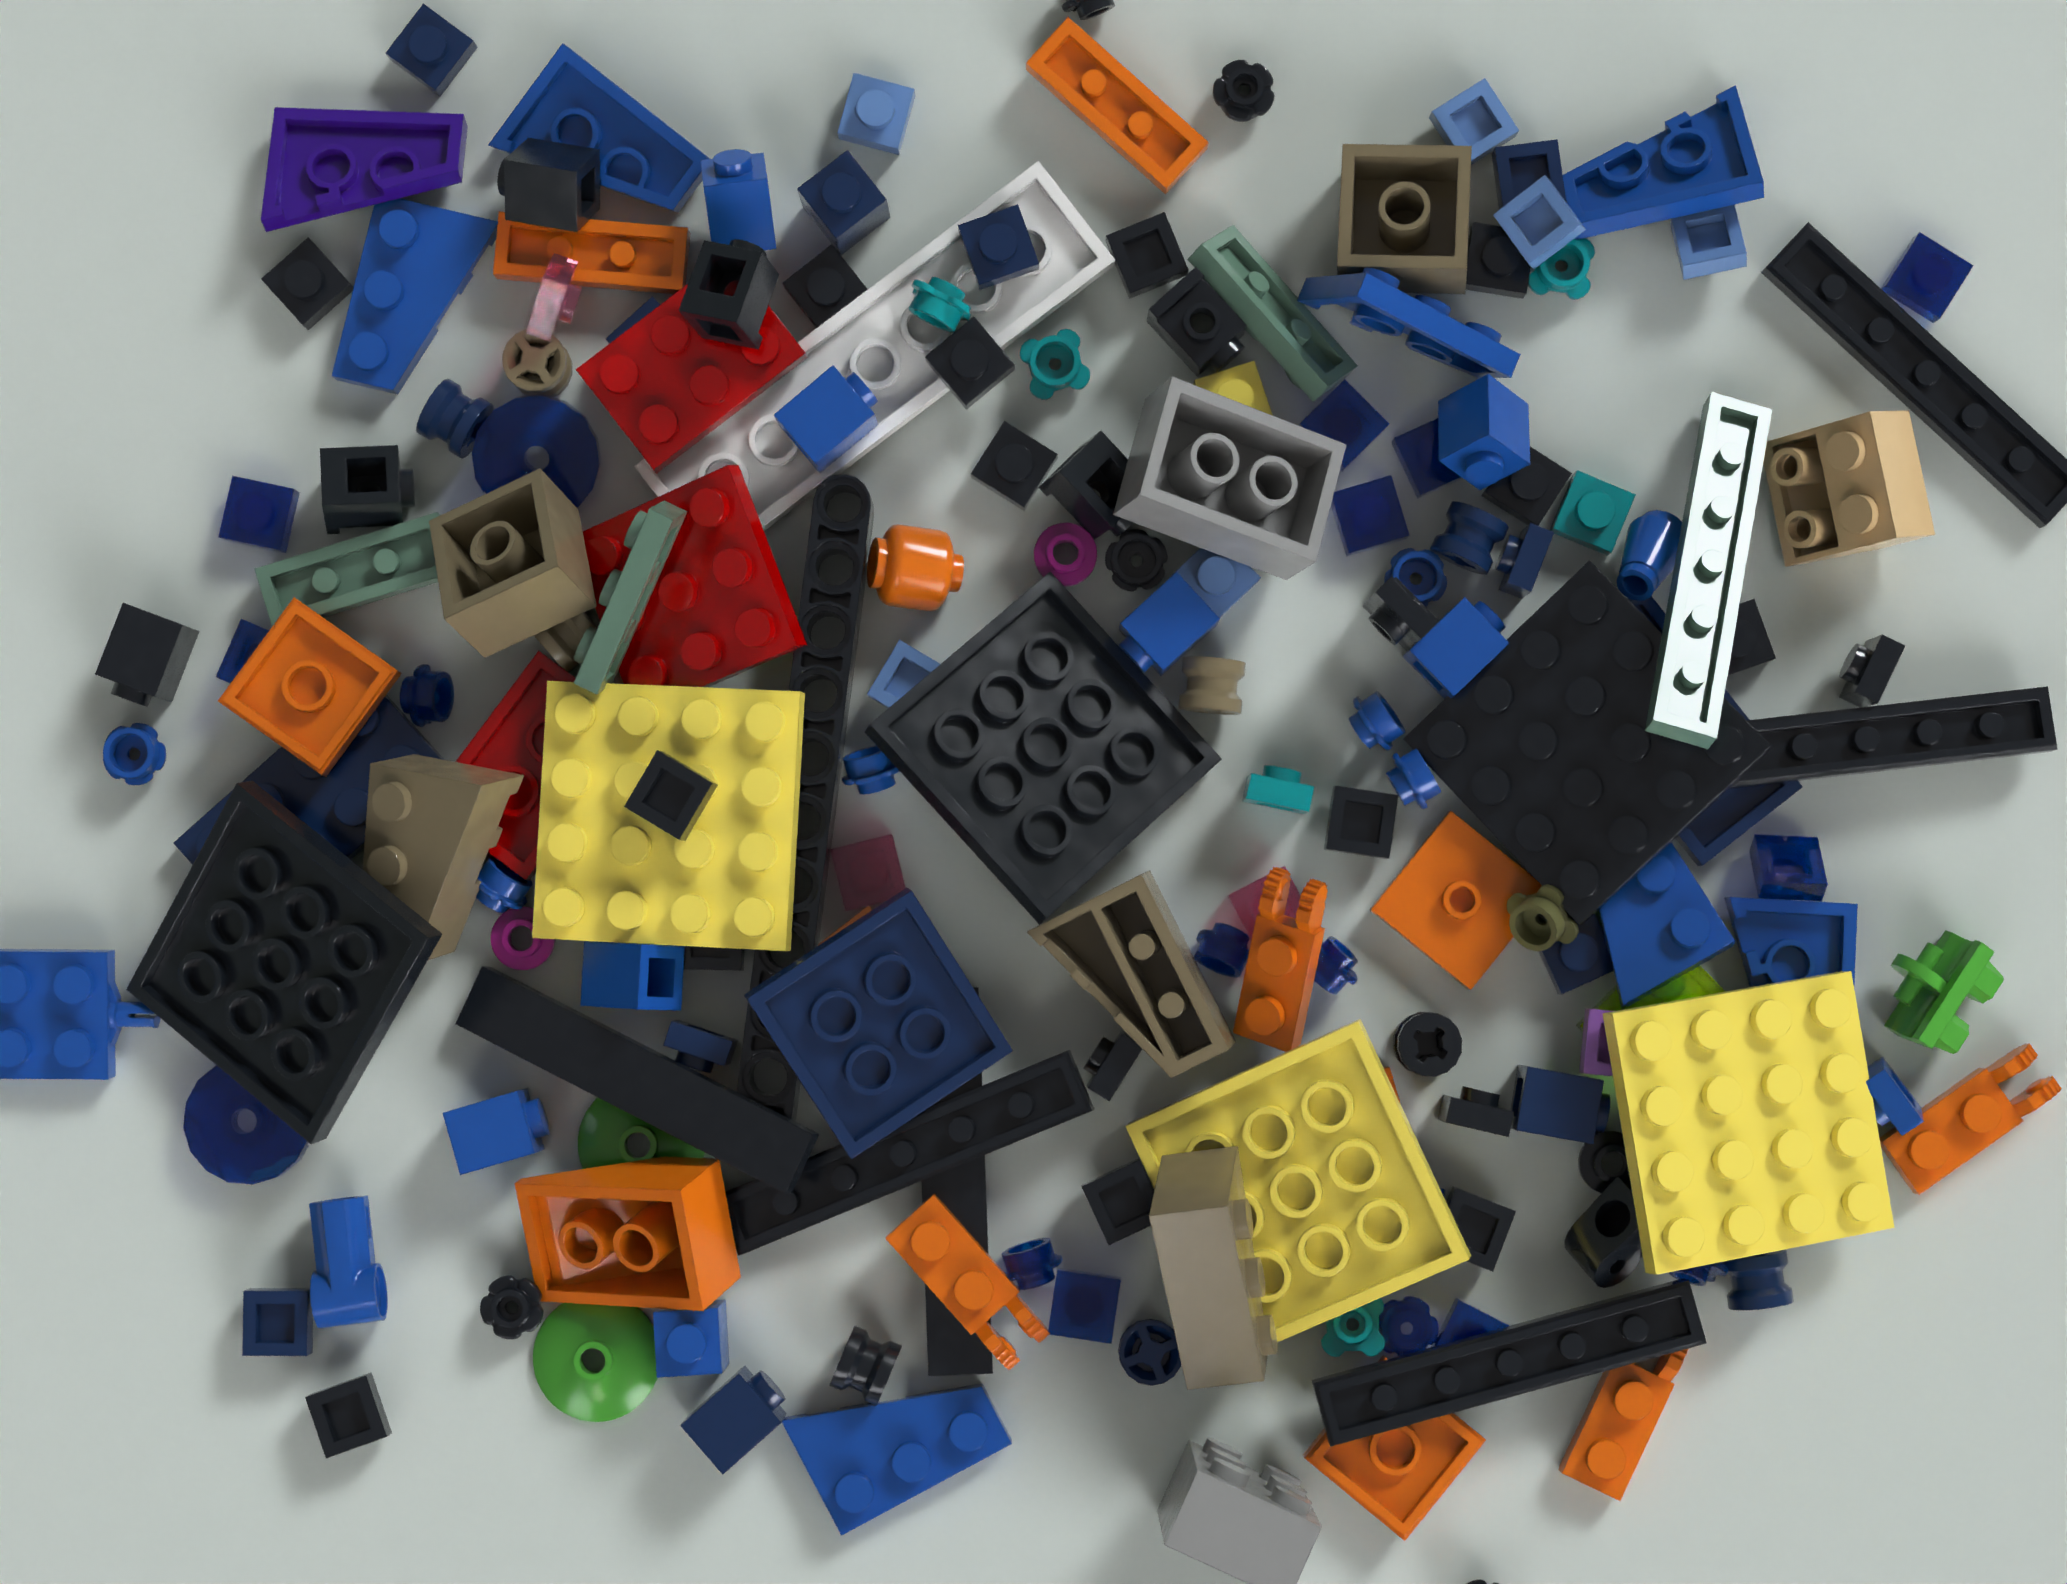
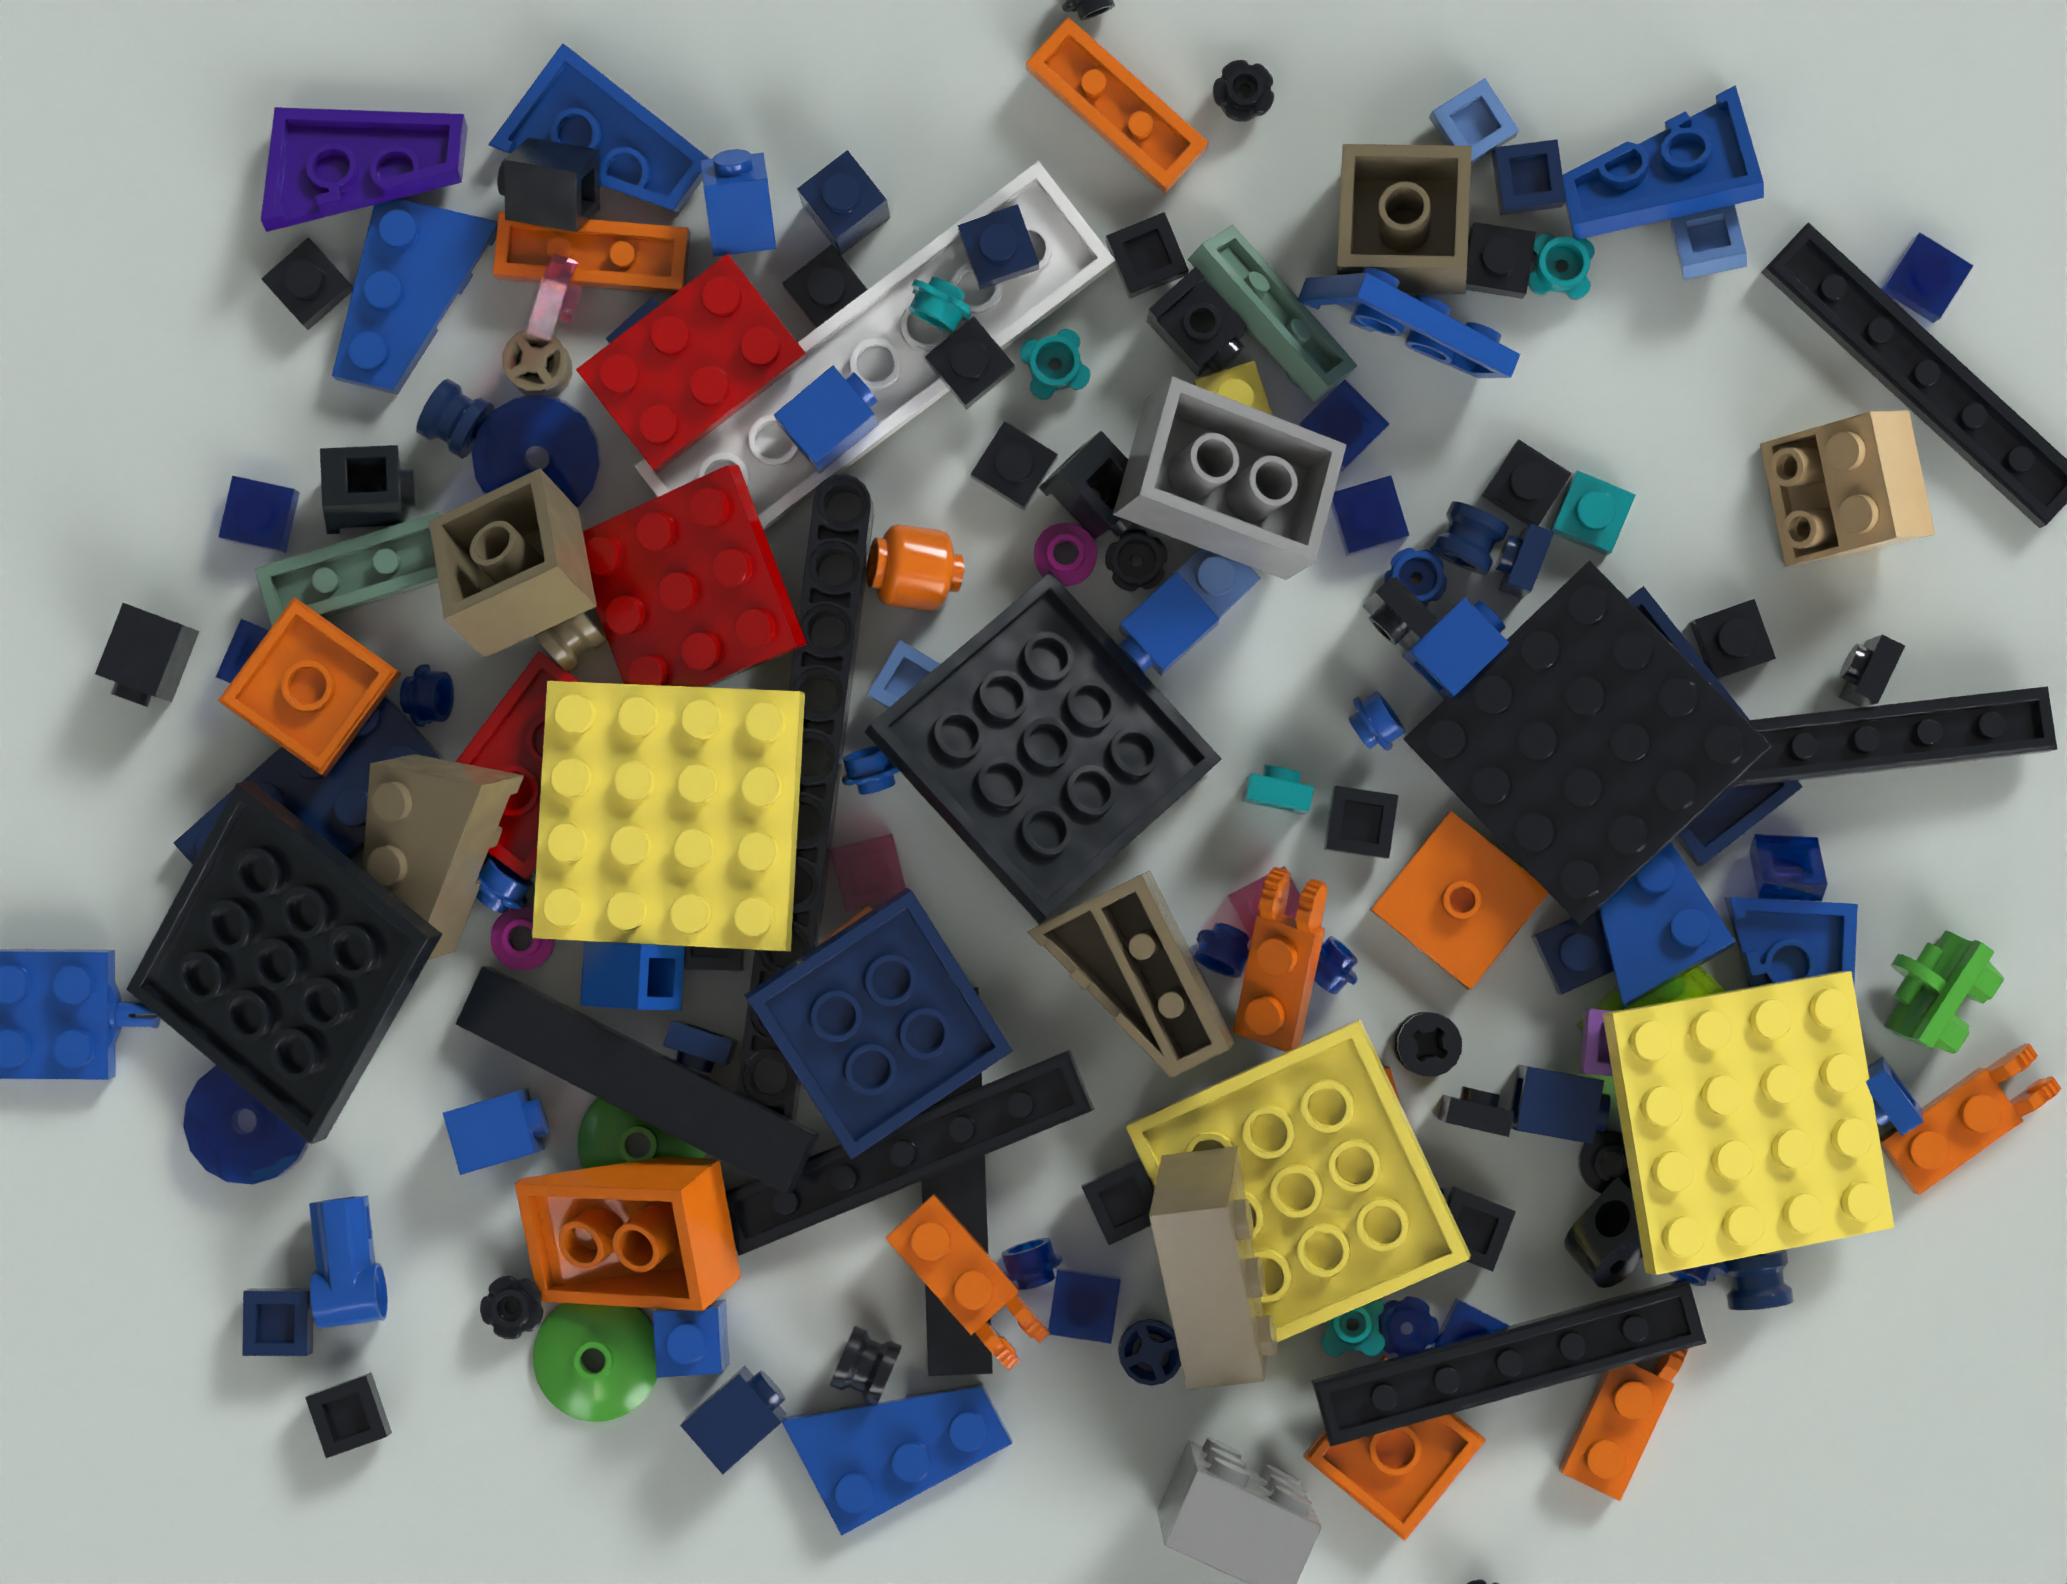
(117, 750): blue plate -> none
(431, 50): dark blue plate -> none
(627, 595): sand green plate -> none
(671, 795): black plate -> none
(729, 292): black brick -> none
(876, 113): medium blue plate -> none
(1110, 1064): black plate -> none
(1212, 685): dark tan wheel -> none
(1413, 779): blue plate -> none
(1420, 459): clear blue plate -> none
(1483, 432): blue brick -> none
(1531, 929): olive plate -> none
(1539, 222): medium blue plate -> none
(1648, 554): blue cone -> none
(1709, 572): plate -> none

